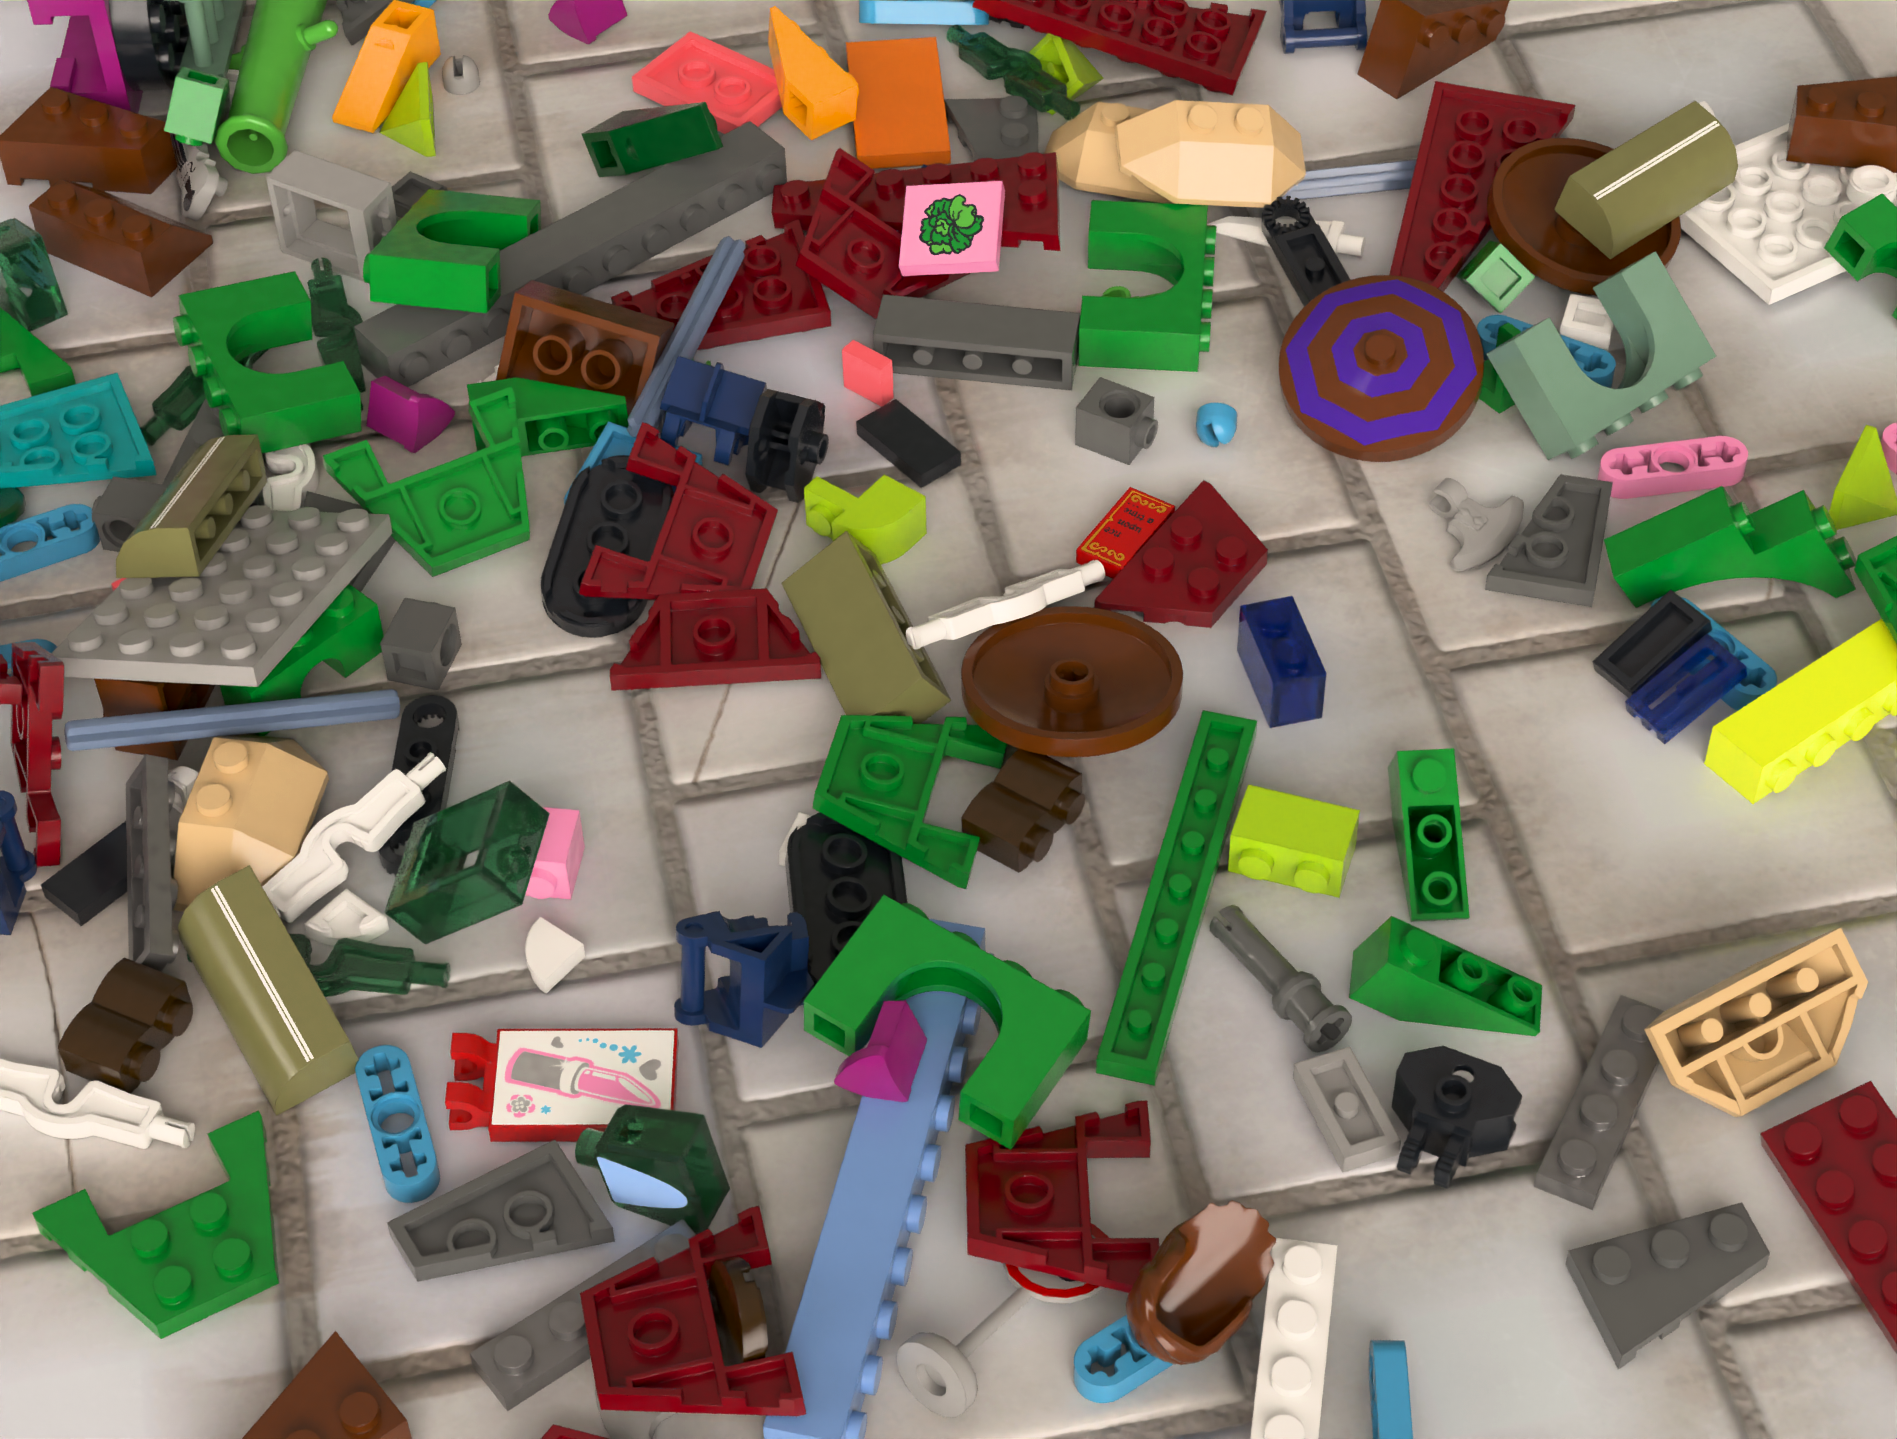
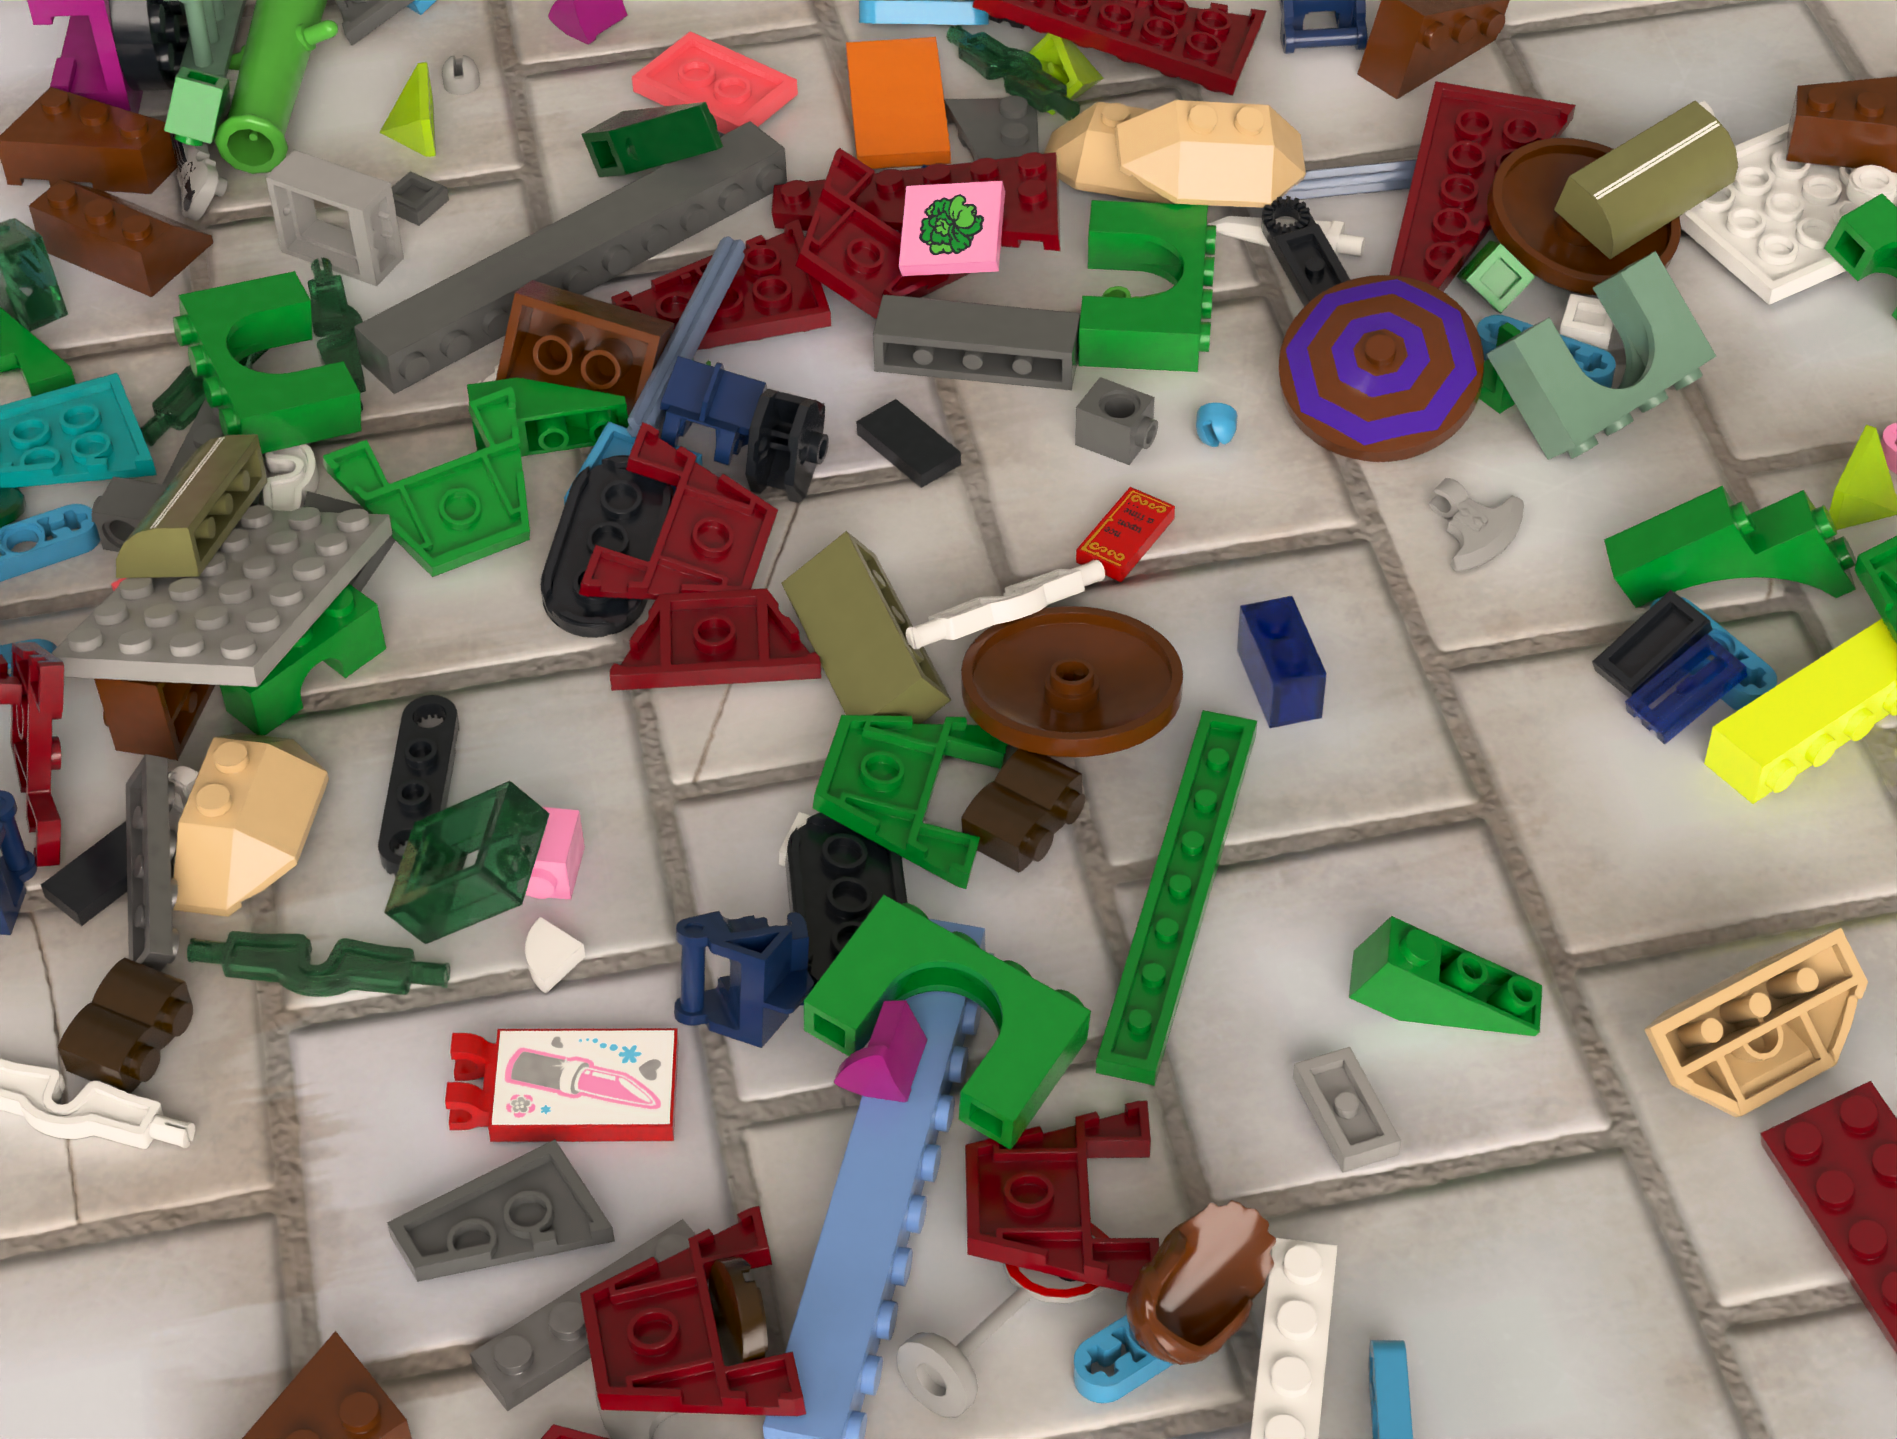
(188, 1256): green wing -> none
(231, 720): sand blue axle -> none
(265, 991): olive brick -> none
(346, 918): white tile -> none
(366, 824): white piece -> none
(391, 51): light orange slope -> none
(405, 414): magenta tile -> none
(413, 1139): dark azure beam -> none
(421, 643): dark grey brick -> none
(449, 250): green arch -> none
(658, 1164): clear green torso -> none
(810, 84): light orange slope -> none
(867, 373): coral tile -> none
(884, 518): lime brick -> none
(1189, 565): dark red wing -> none
(1293, 841): lime brick -> none
(1293, 992): dark grey pin -> none
(1429, 833): green slope -> none
(1449, 1113): black hinge -> none
(1560, 546): dark grey wing -> none
(1601, 1107): flat silver plate -> none
(1659, 1275): dark grey wing -> none
(1707, 462): bright pink beam -> none

